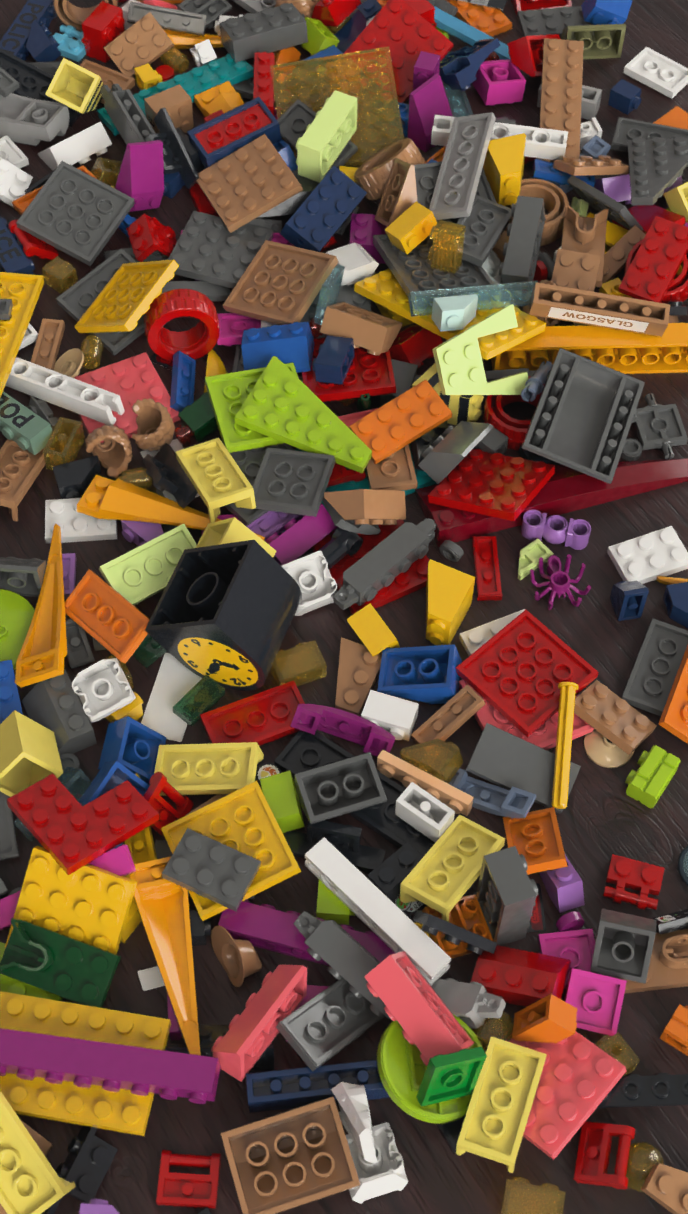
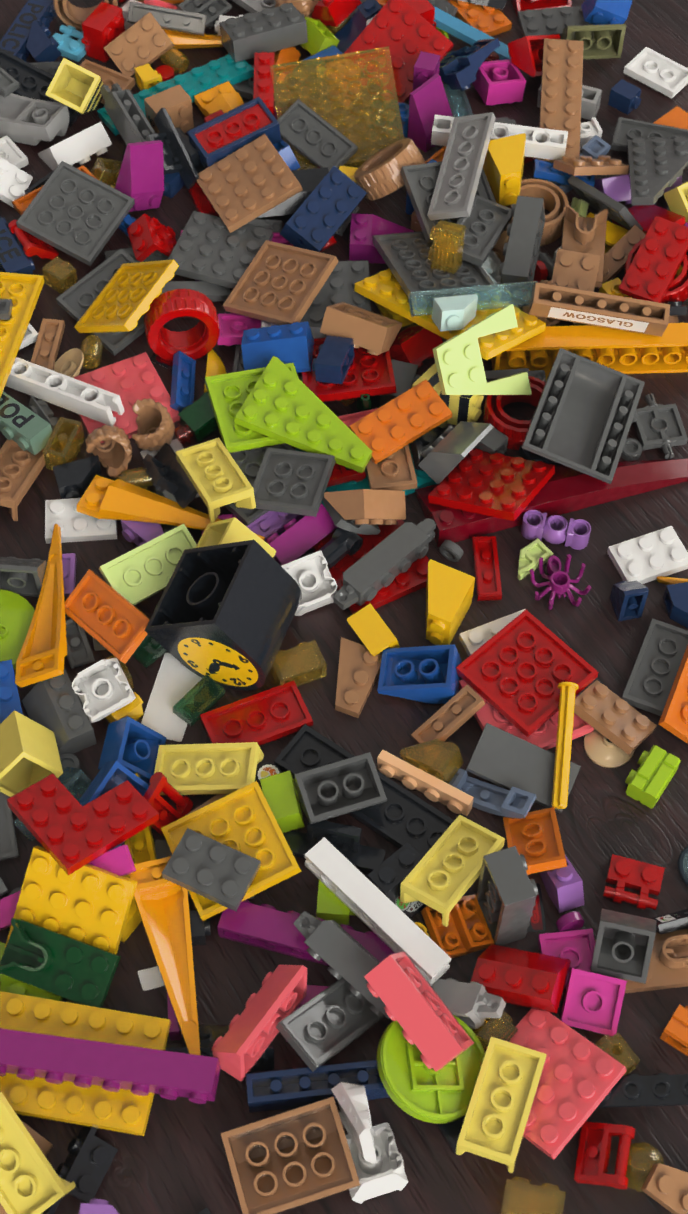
(186, 1188): red plate -> none
(203, 53): white brick -> none
(235, 955): medium nougat piece -> none
(315, 328): clear red plate -> none
(326, 136): yellowish green brick -> none
(329, 292): clear light blue tile -> none
(343, 725): magenta slope -> none
(357, 263): white slope -> none
(391, 714): white brick -> none
(398, 193): medium nougat slope -> none
(411, 227): yellow brick -> none
(424, 812): white brick -> none
(451, 1076): green plate -> none
(454, 933): black plate -> none
(536, 383): sand blue pin -> none
(545, 1021): orange slope -> none

